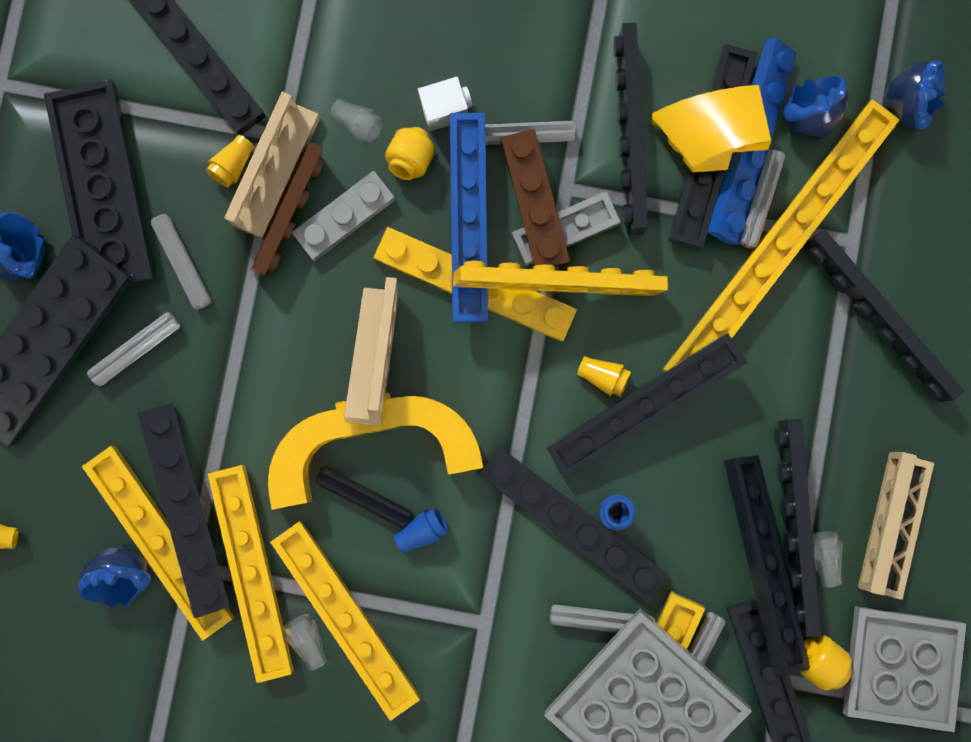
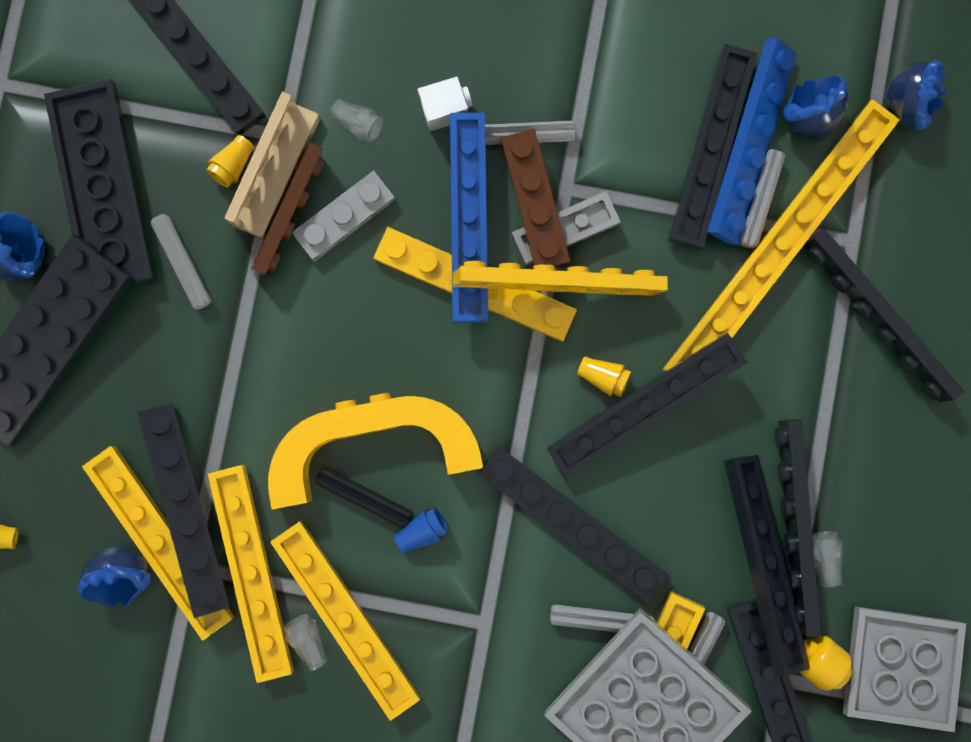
(133, 349): light grey axle -> none
(372, 355): tan fence -> none
(409, 153): yellow head -> none
(624, 518): blue cone -> none
(630, 115): black plate -> none
(714, 126): yellow slope -> none
(889, 523): tan fence -> none

